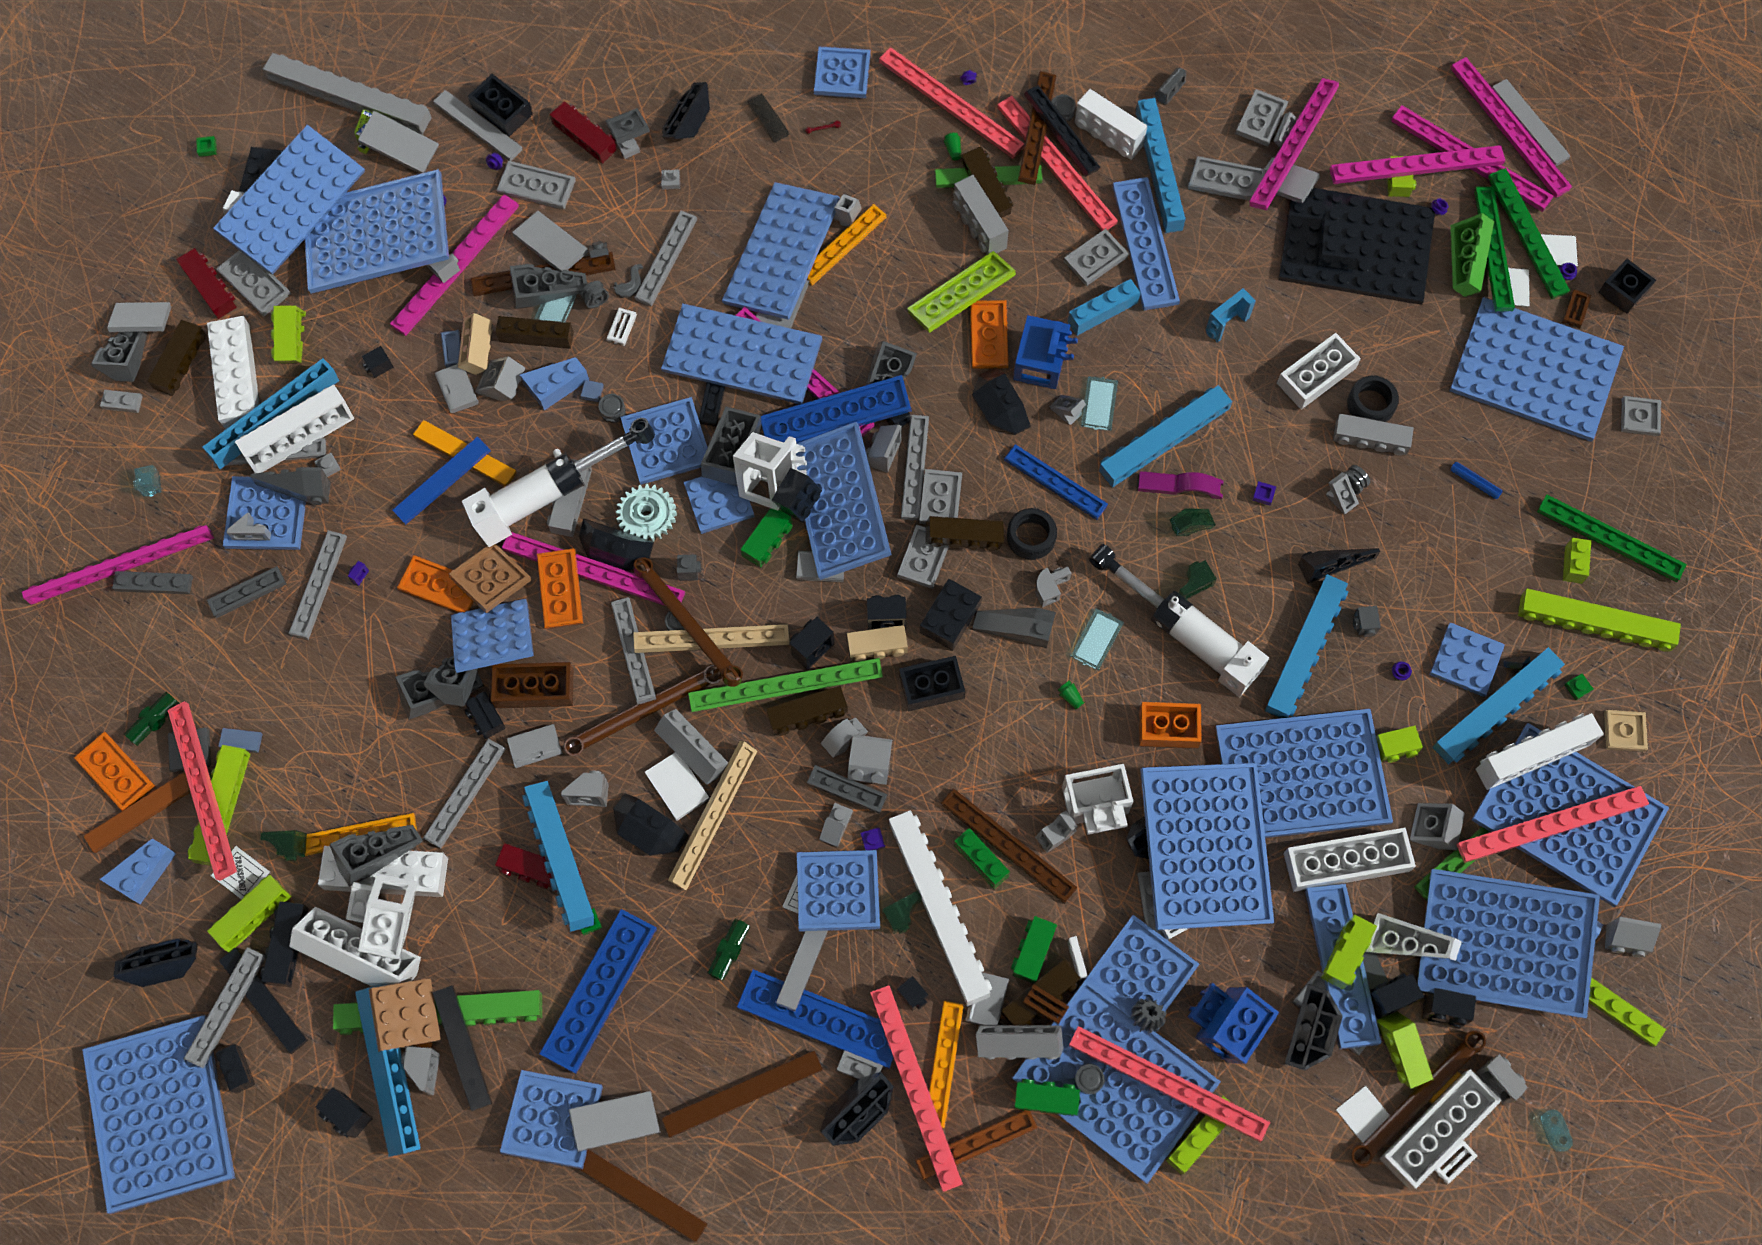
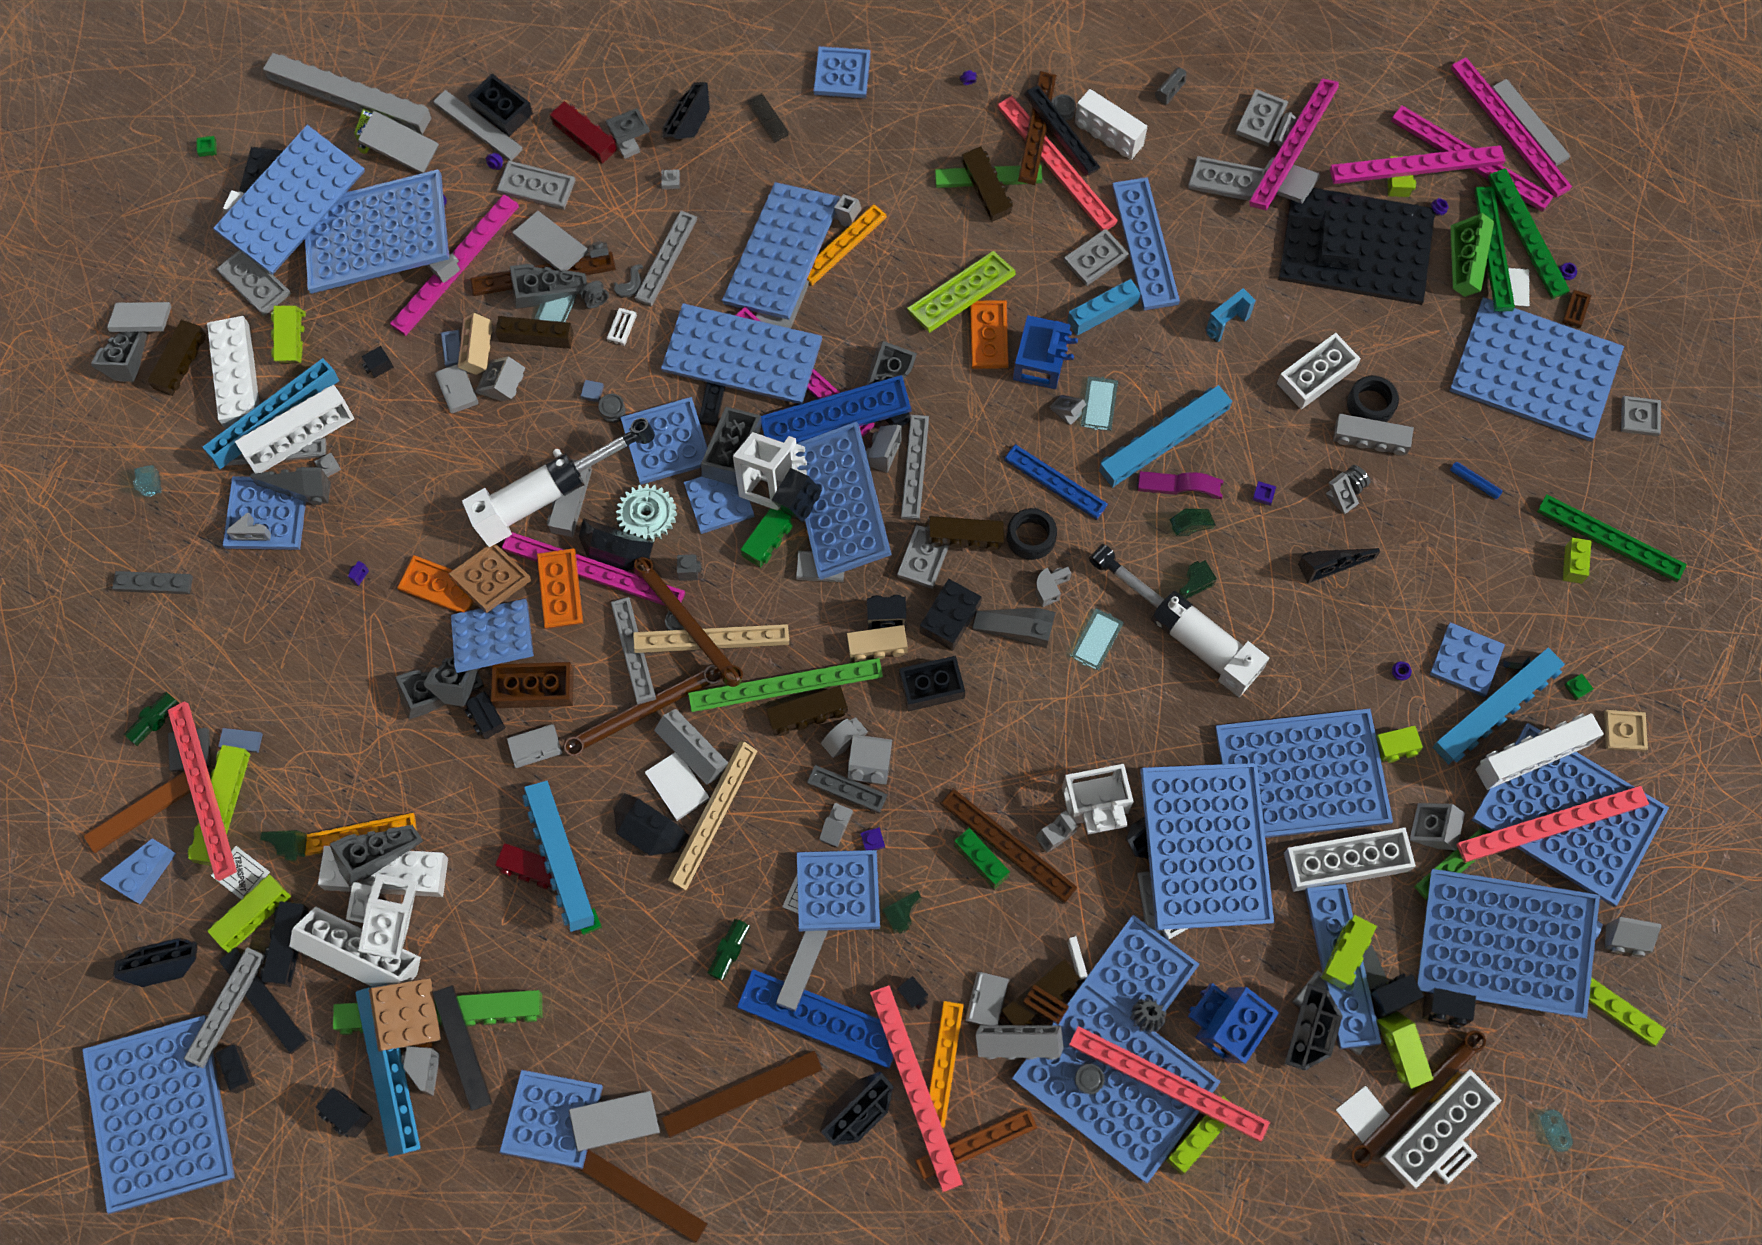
(114, 771): orange tile -> none
(121, 401): light grey plate -> none
(122, 563): dark pink plate -> none
(206, 283): dark red brick -> none
(246, 592): dark grey plate -> none
(318, 585): light grey tile -> none
(441, 480): blue tile -> none
(452, 446): light orange tile -> none
(464, 793): light grey tile -> none
(554, 381): medium blue wedge -> none
(587, 790): light grey slope -> none
(598, 991): blue plate -> none
(811, 642): black brick -> none
(837, 124): dark red hinge -> none
(857, 1066): light grey plate -> none
(939, 908): white brick -> none
(940, 494): light grey plate -> none
(951, 103): coral plate -> none
(953, 145): green cone -> none
(980, 216): light grey brick -> none
(1000, 402): black wedge -> none
(1033, 949): green brick -> none
(1047, 1098): green brick -> none
(1071, 695): green cone -> none
(1161, 167): dark azure brick -> none
(1170, 725): orange brick -> none
(1306, 647): dark azure brick -> none
(1367, 621): dark grey brick -> none
(1403, 938): white wedge -> none
(1502, 1079): light grey slope -> none
(1562, 248): white sticker -> none
(1599, 620): lime brick -> none
(1627, 286): black brick -> none

